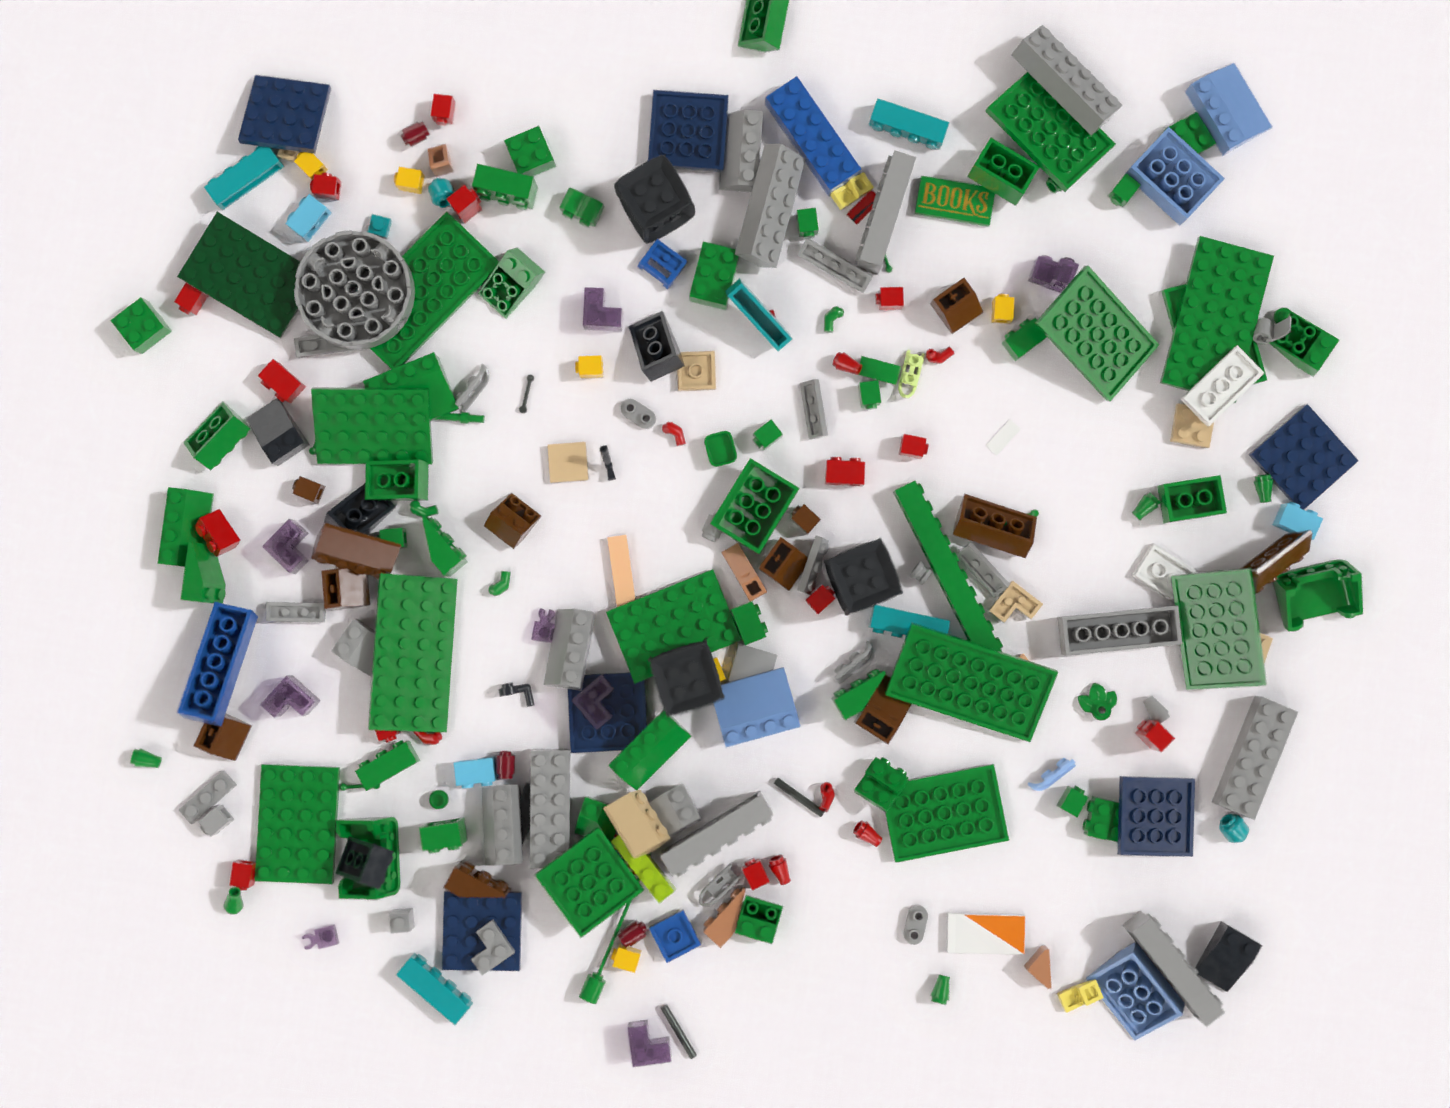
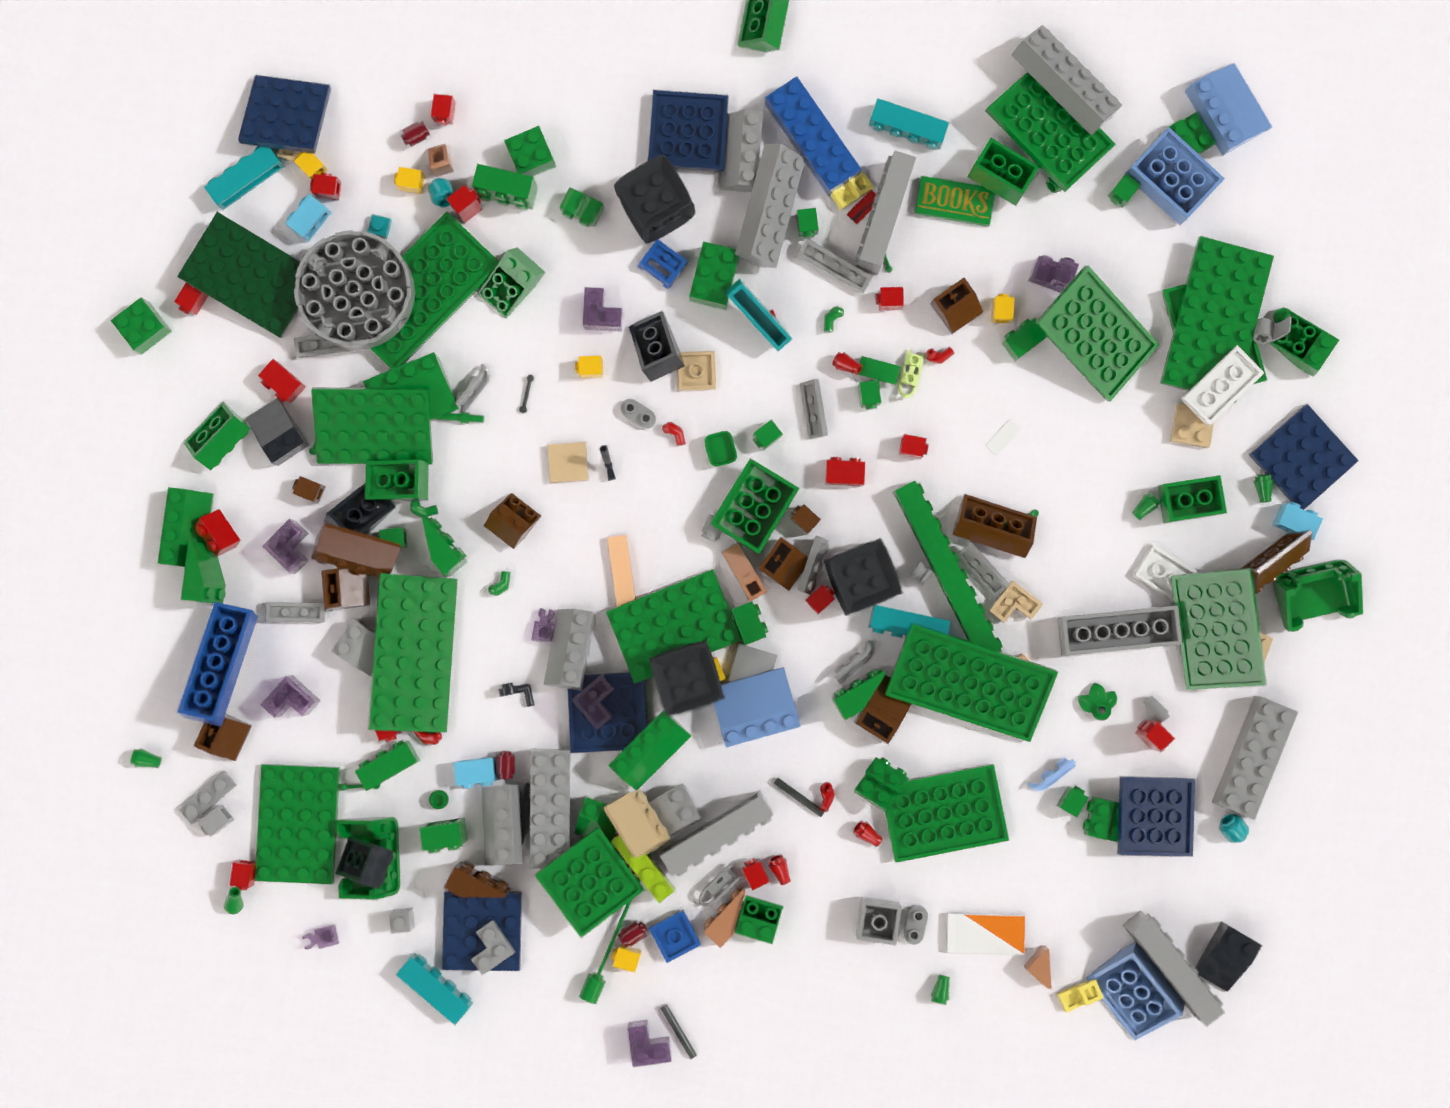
(878, 920): none -> light grey brick

